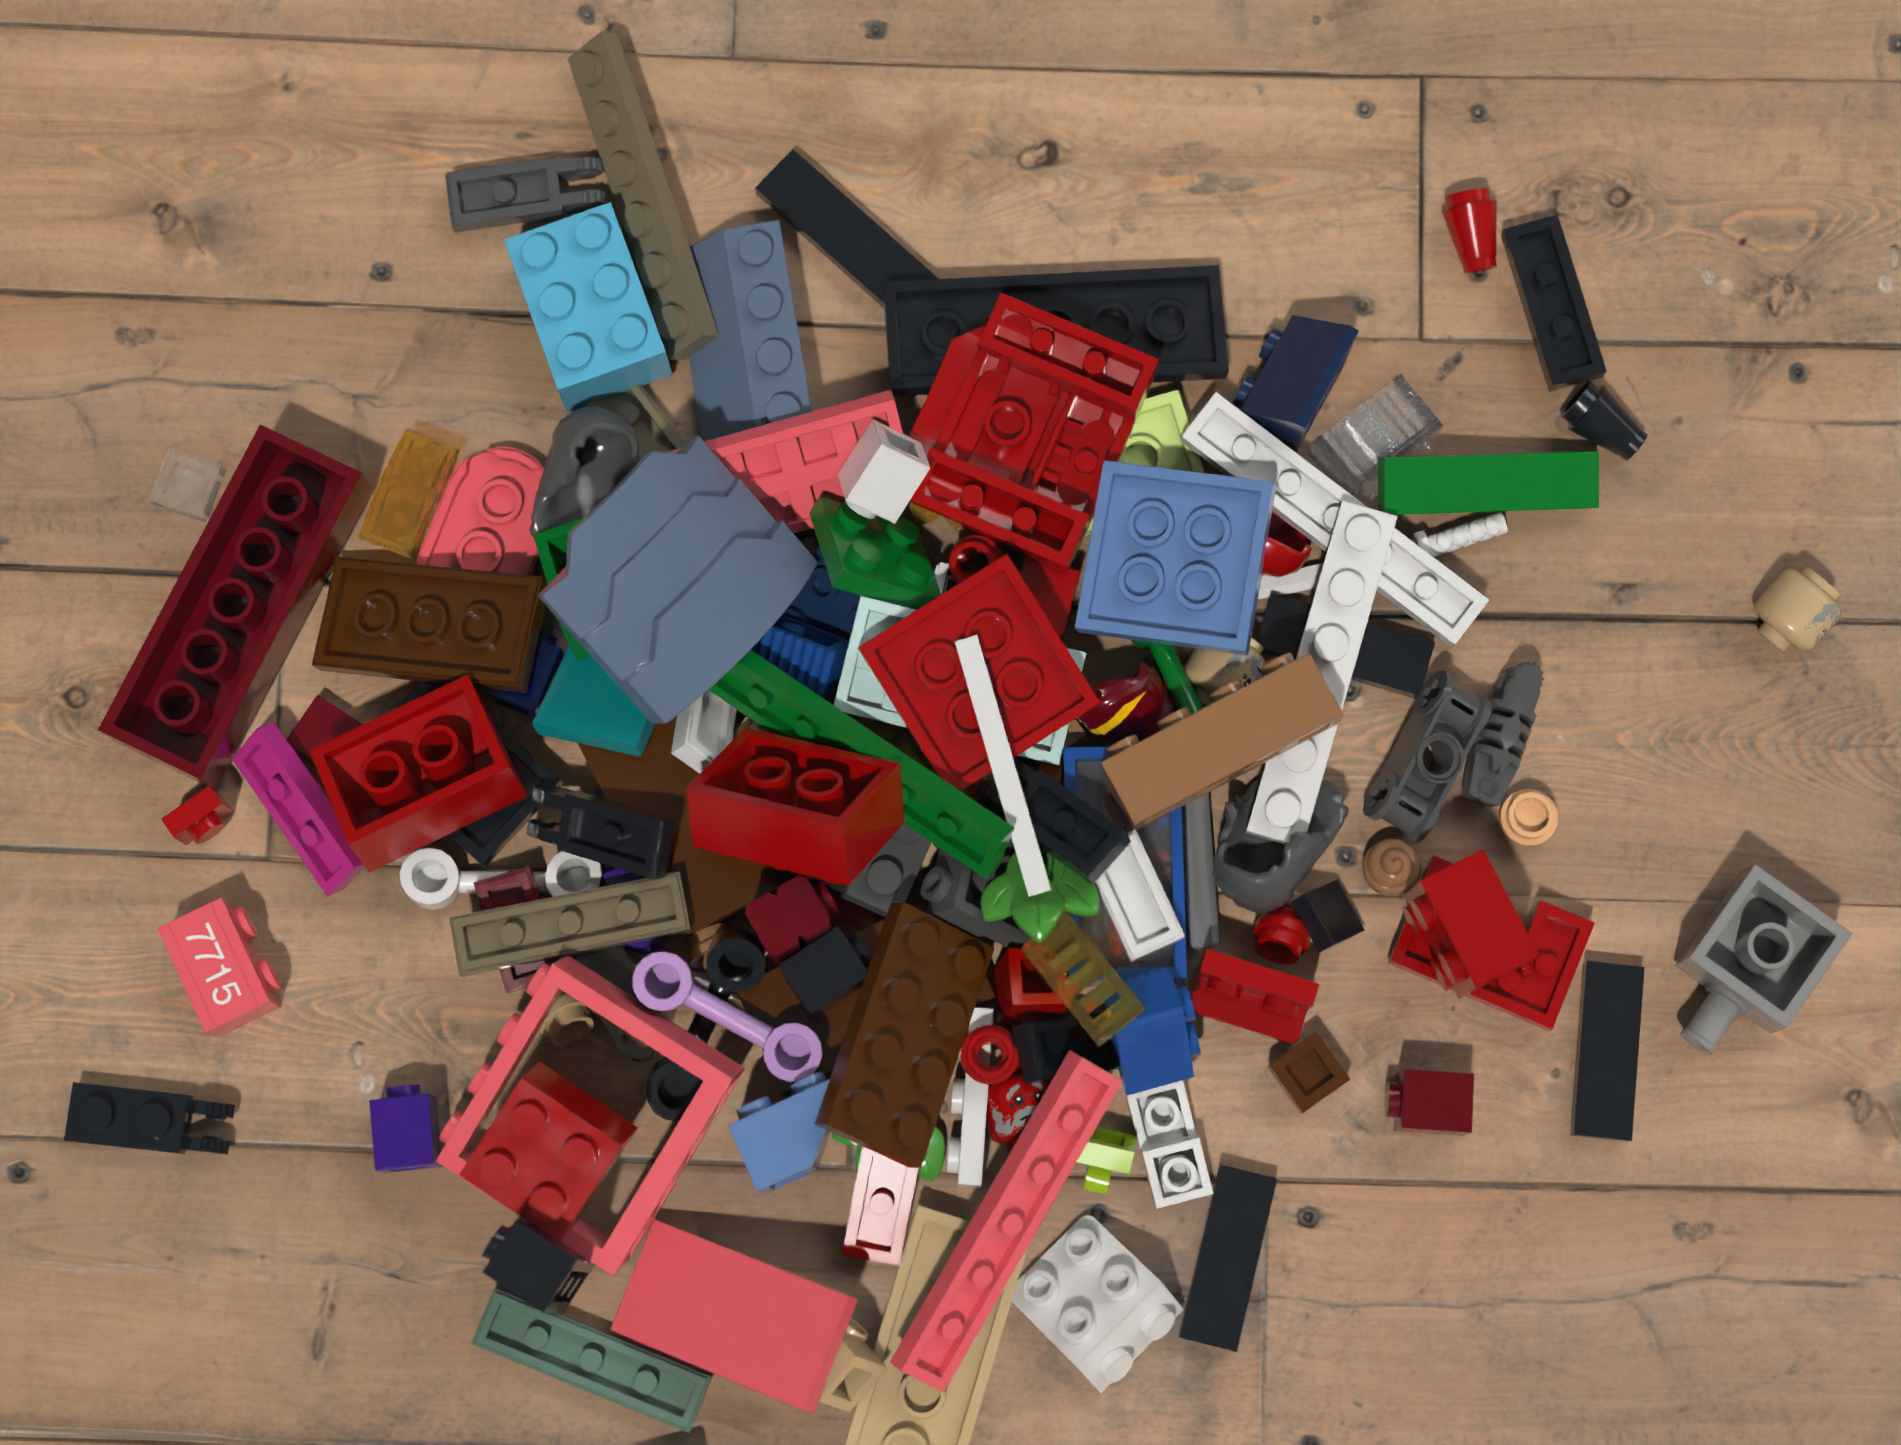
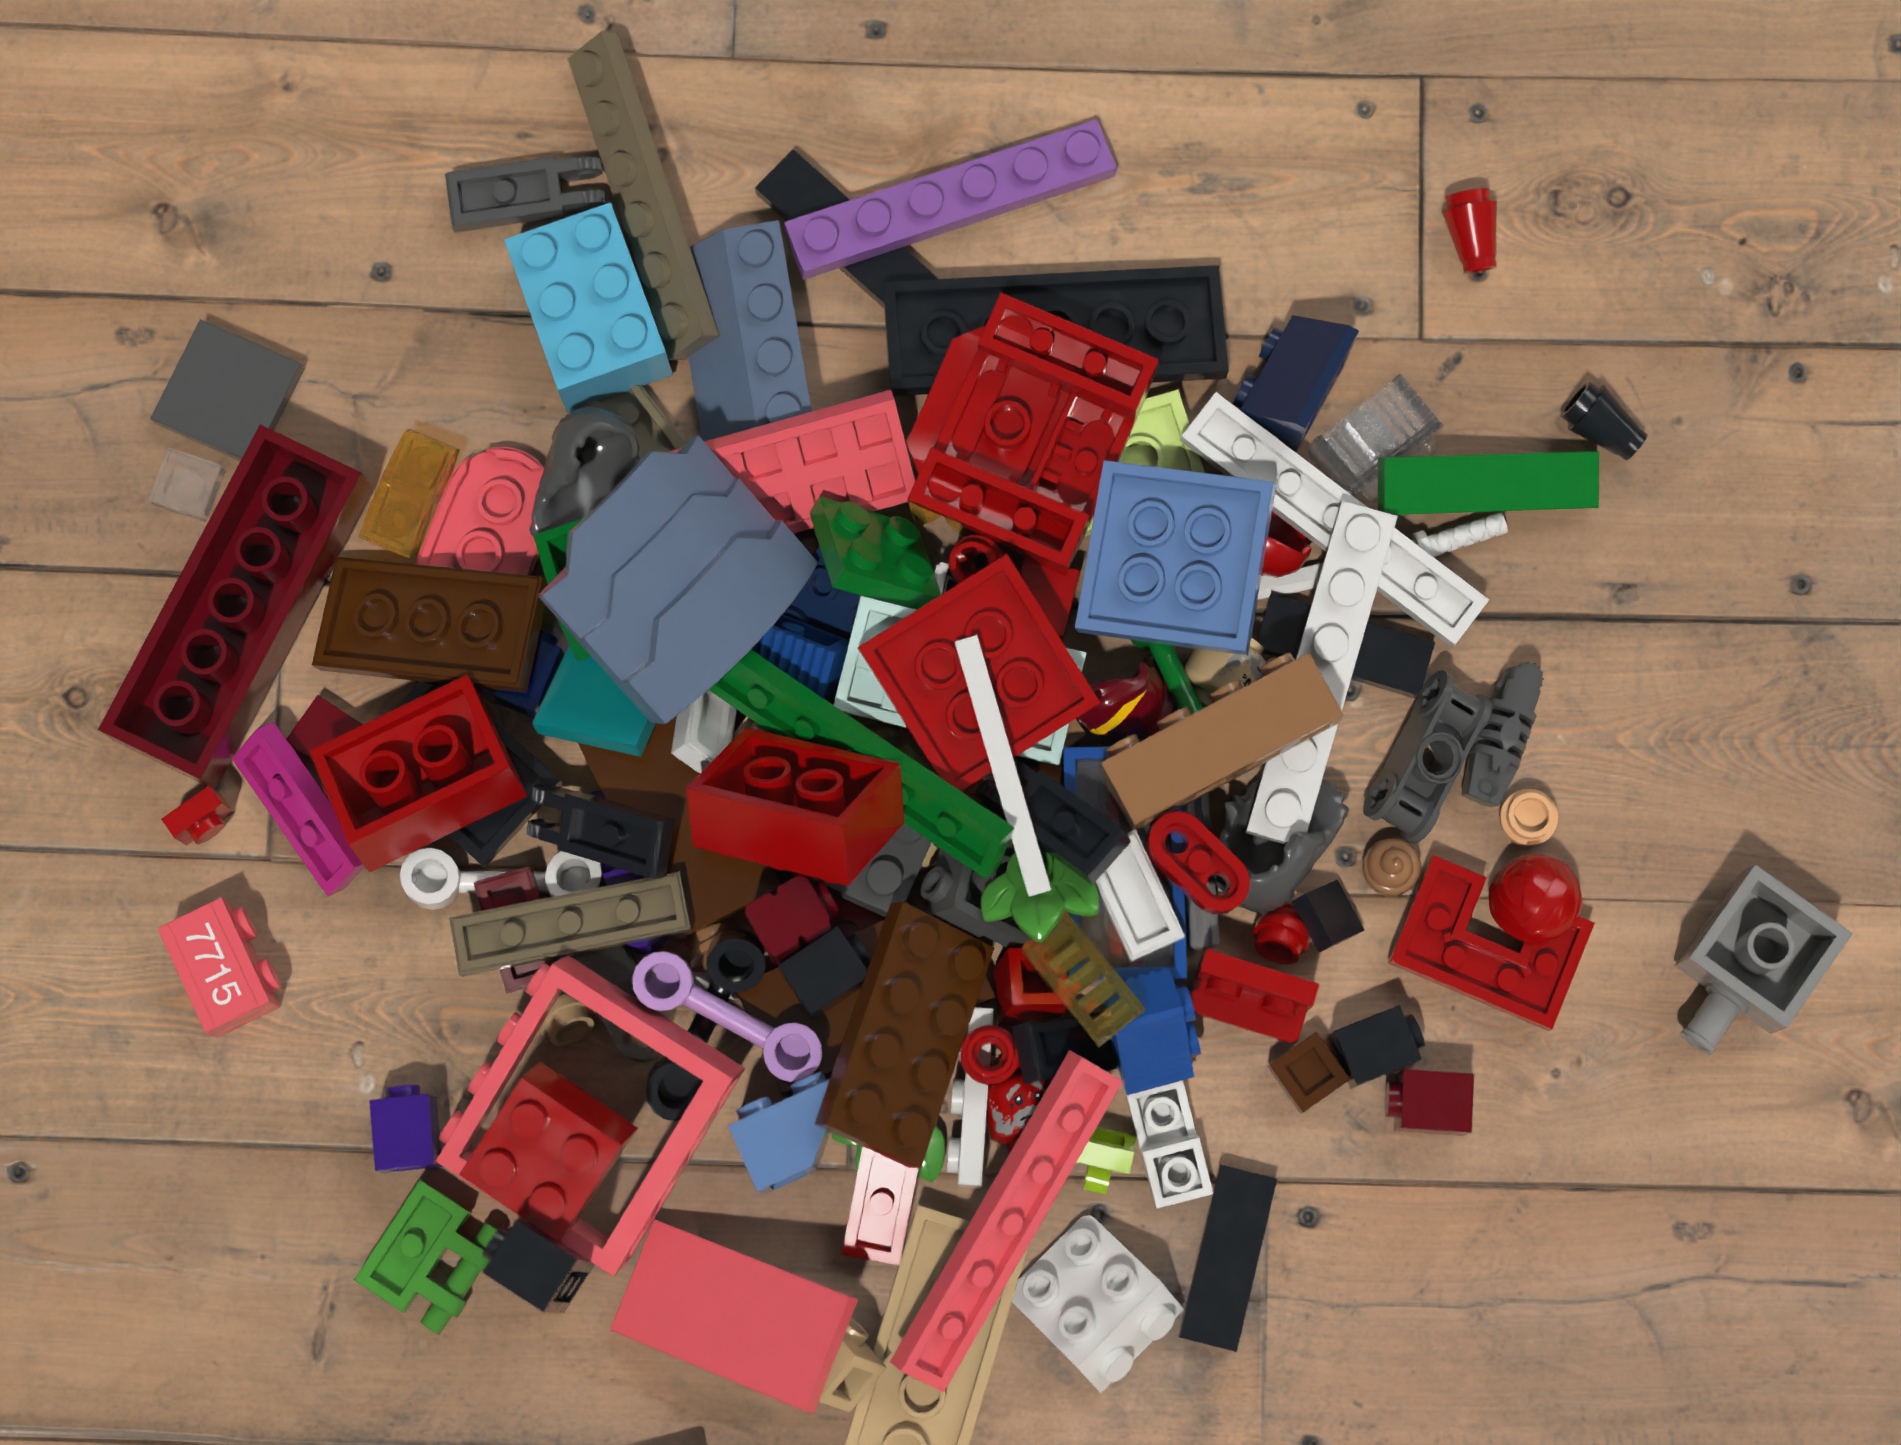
(141, 1119): black hinge -> none
(226, 390): none -> dark grey tile
(413, 1248): none -> bright green plate
(592, 1360): sand green tile -> none
(883, 472): white brick -> none
(949, 199): none -> medium lavender plate
(1201, 858): none -> red plate
(1377, 1045): none -> black brick
(1468, 925): red brick -> none
(1535, 898): none -> red piece
(1553, 303): black plate -> none
(1607, 1051): black tile -> none
(1798, 609): tan head -> none

